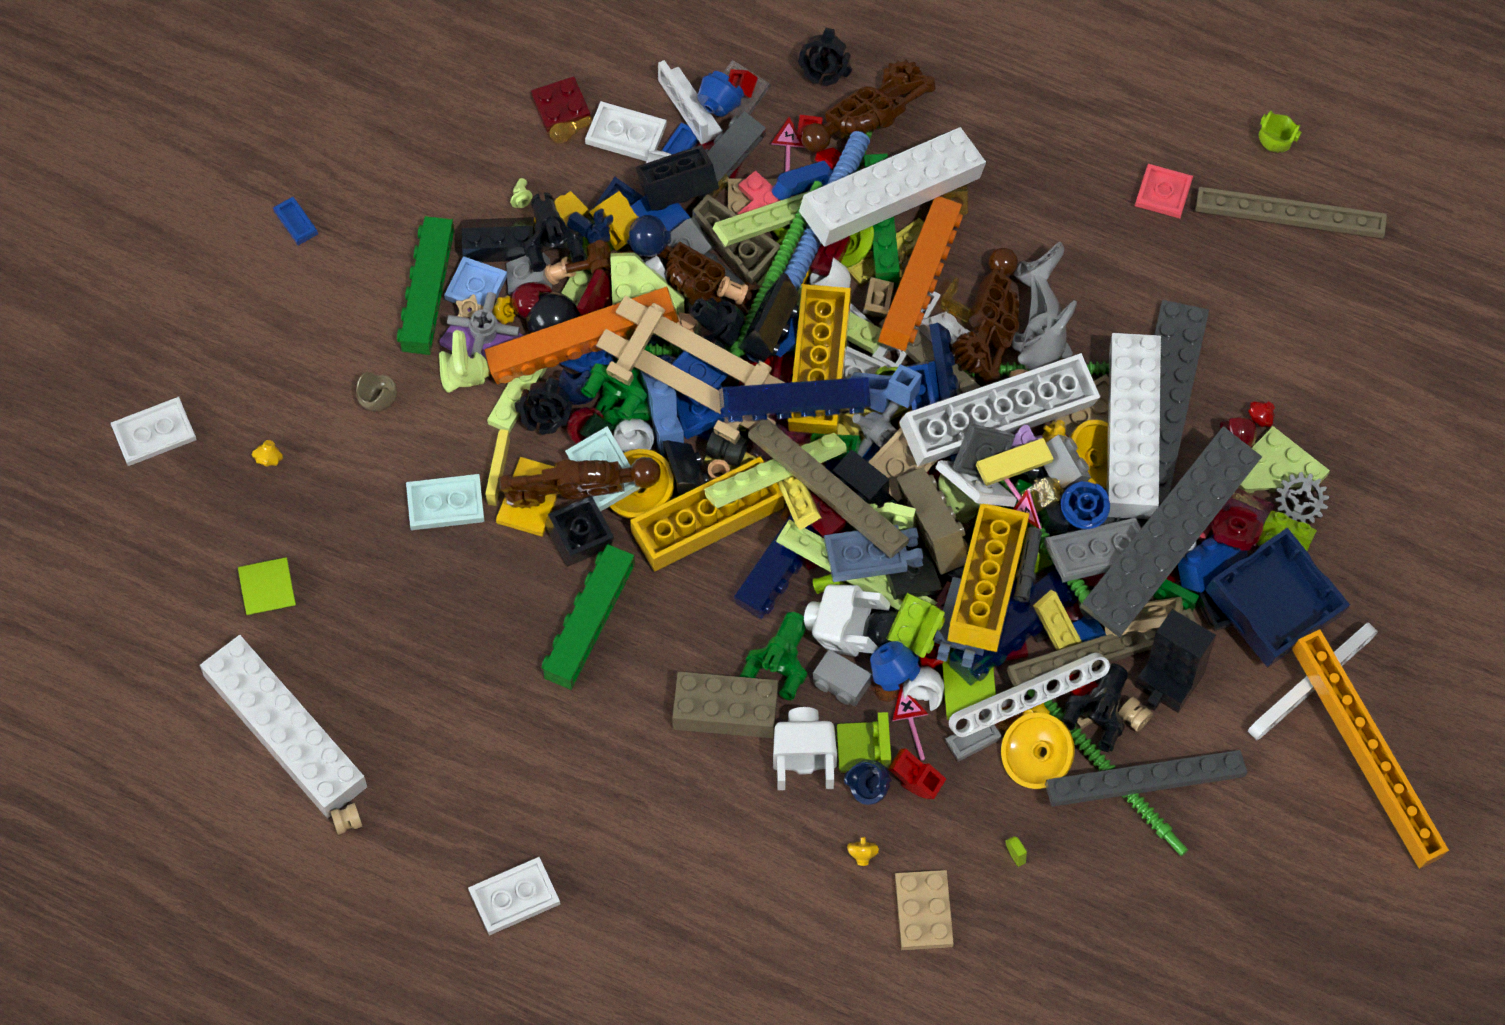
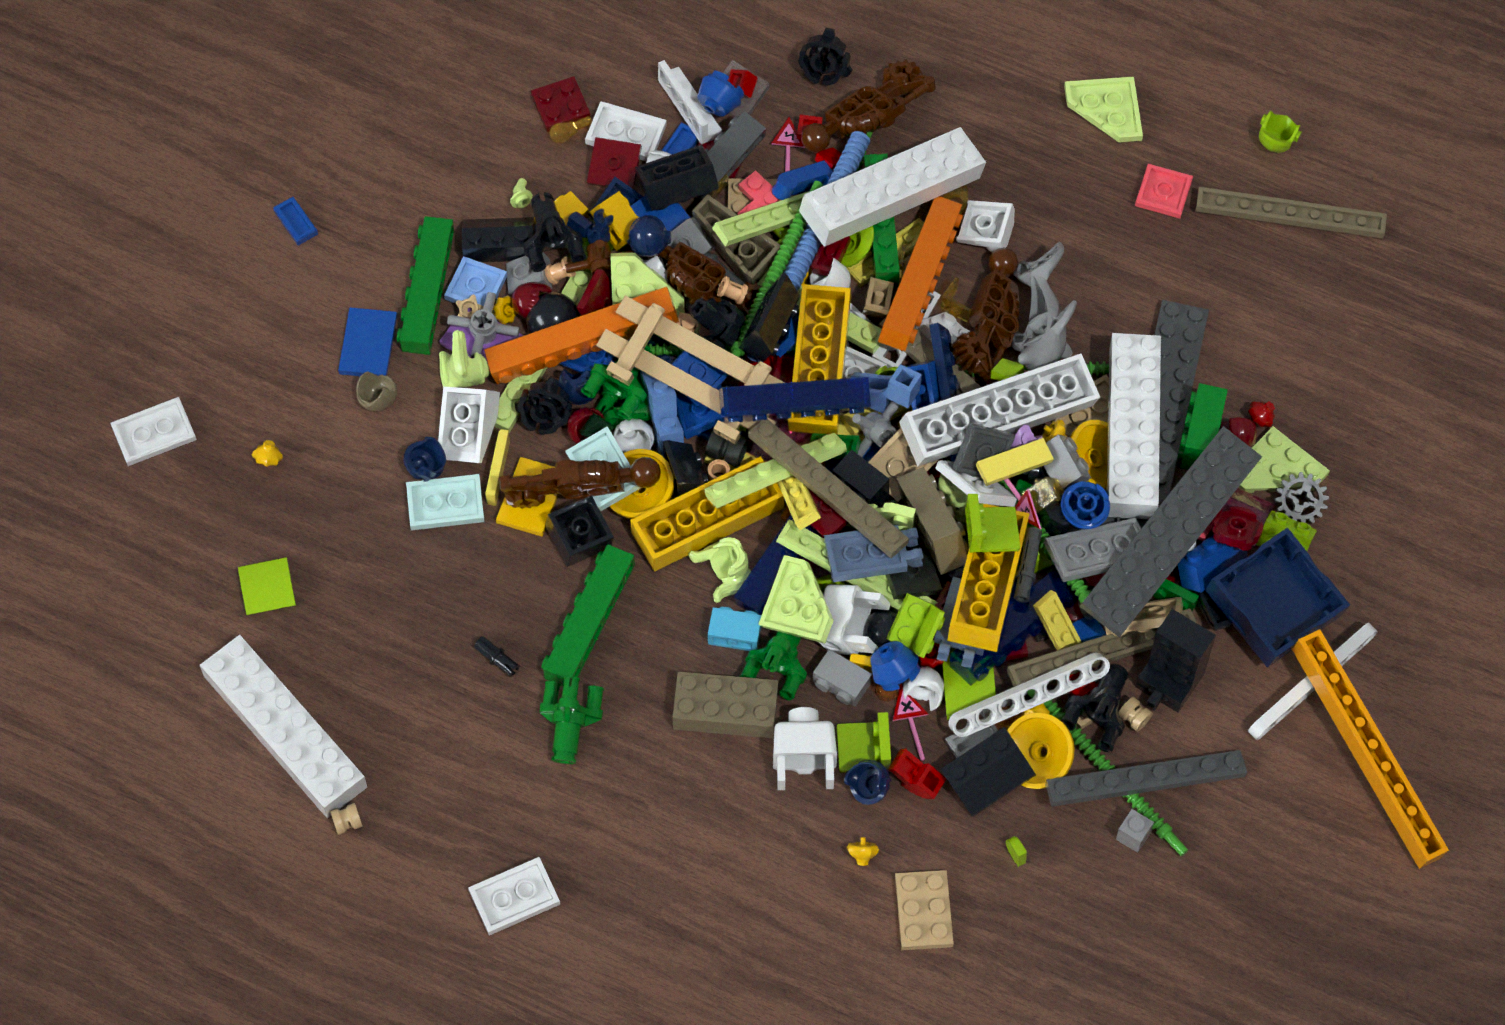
(367, 342): none -> blue tile
(425, 459): none -> dark blue cap
(467, 422): none -> white slope
(496, 656): none -> black axle
(569, 716): none -> green wheel
(612, 160): none -> dark red plate
(728, 563): none -> yellowish green hair
(734, 629): none -> medium azure brick
(797, 603): none -> yellowish green plate
(862, 661): none -> yellow tile
(987, 224): none -> white slope
(988, 771): none -> black slope
(991, 527): none -> lime bracket
(1006, 369): none -> lime tile
(1108, 105): none -> yellowish green plate
(1134, 830): none -> light grey brick
(1201, 422): none -> green brick

